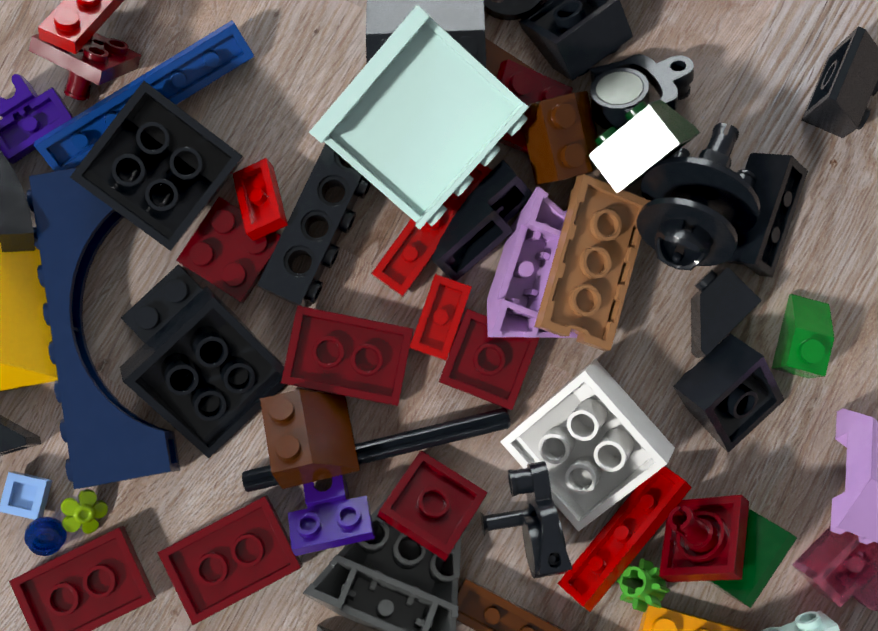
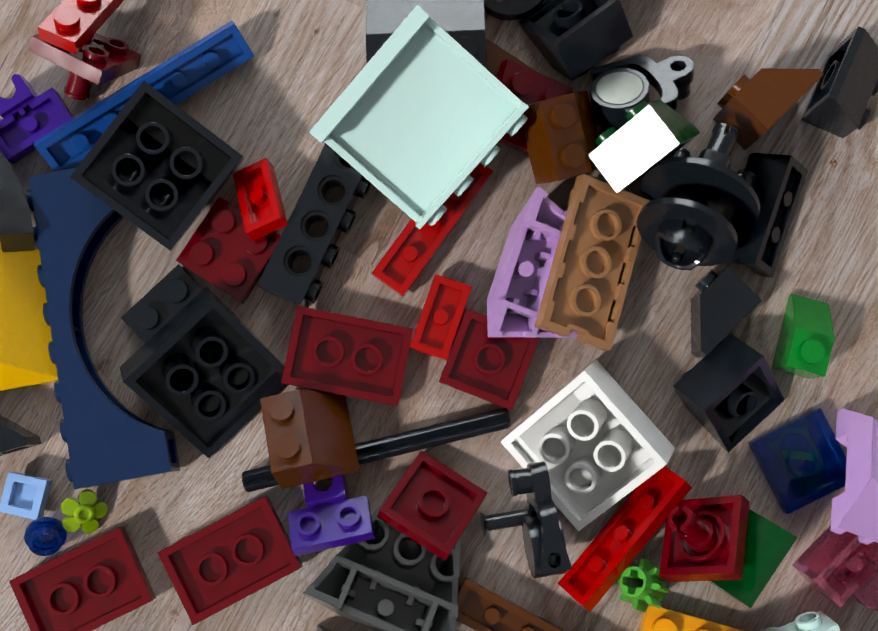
(481, 221): black slope -> none
(761, 101): none -> reddish brown slope
(801, 460): none -> clear blue tile

